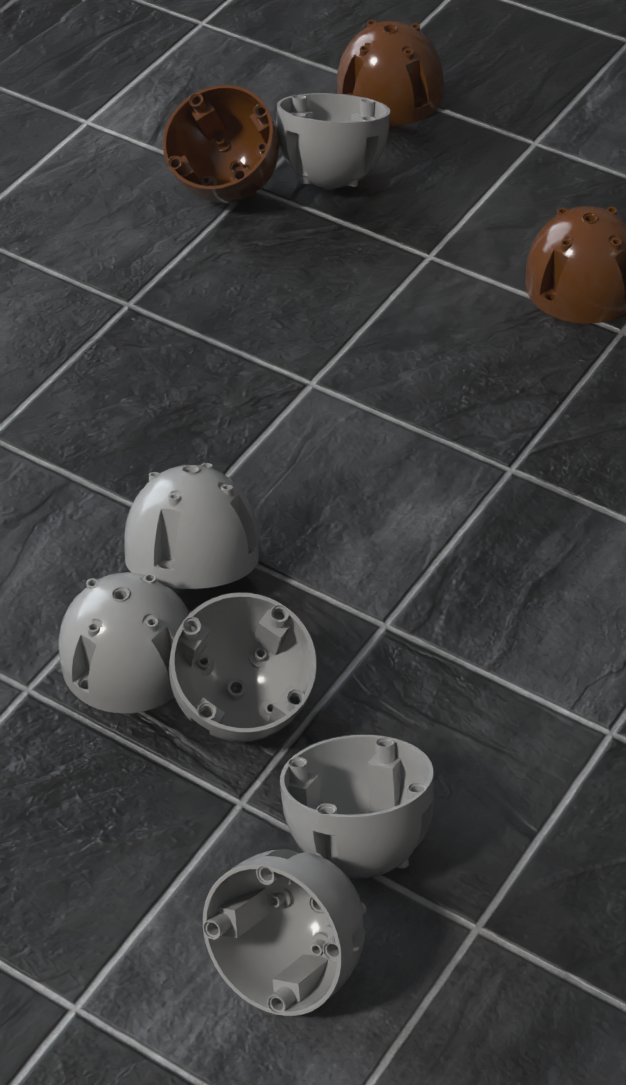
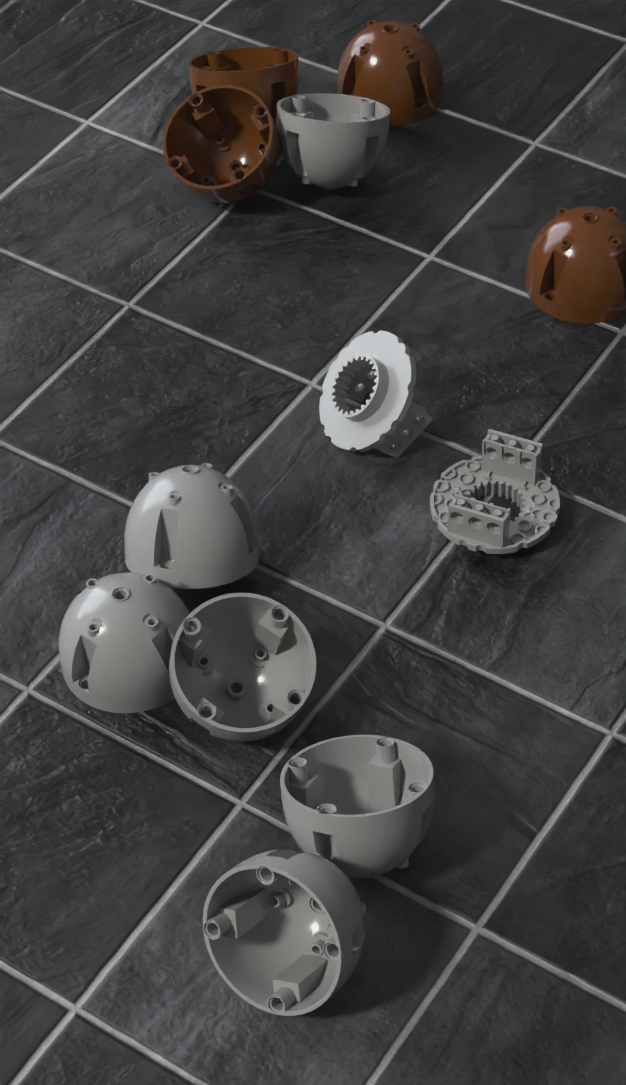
(265, 71): none -> reddish brown piece
(390, 417): none -> light grey piece
(505, 468): none -> light grey piece

